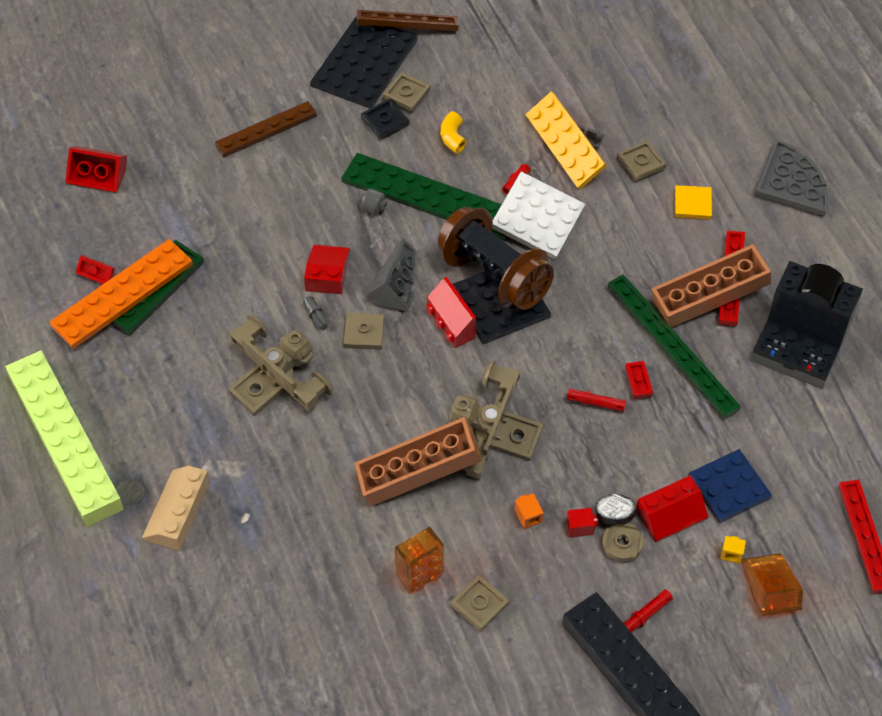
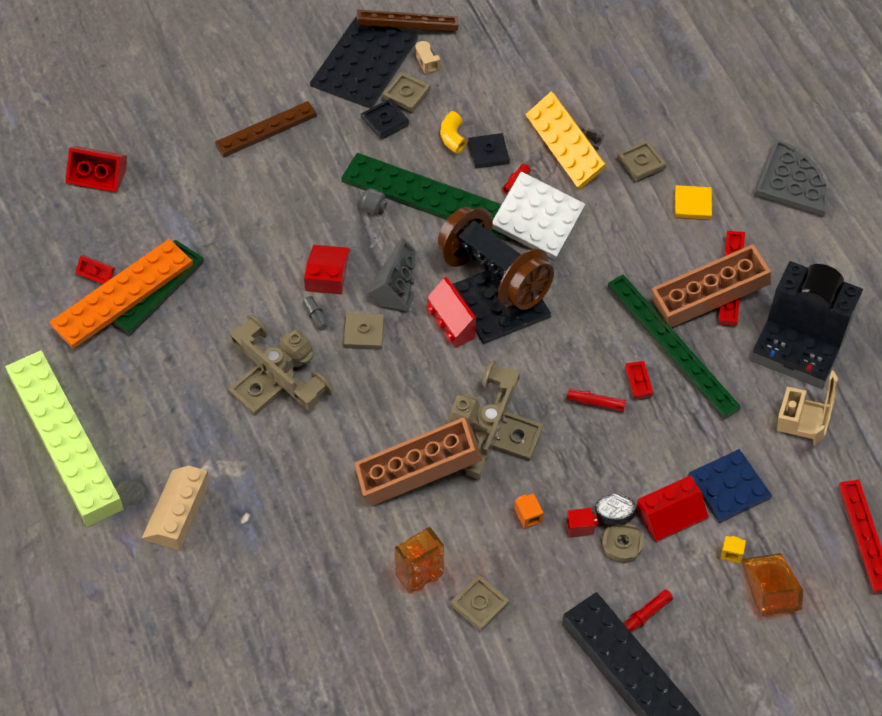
(426, 59): none -> tan leg
(488, 150): none -> black plate
(805, 416): none -> tan piece

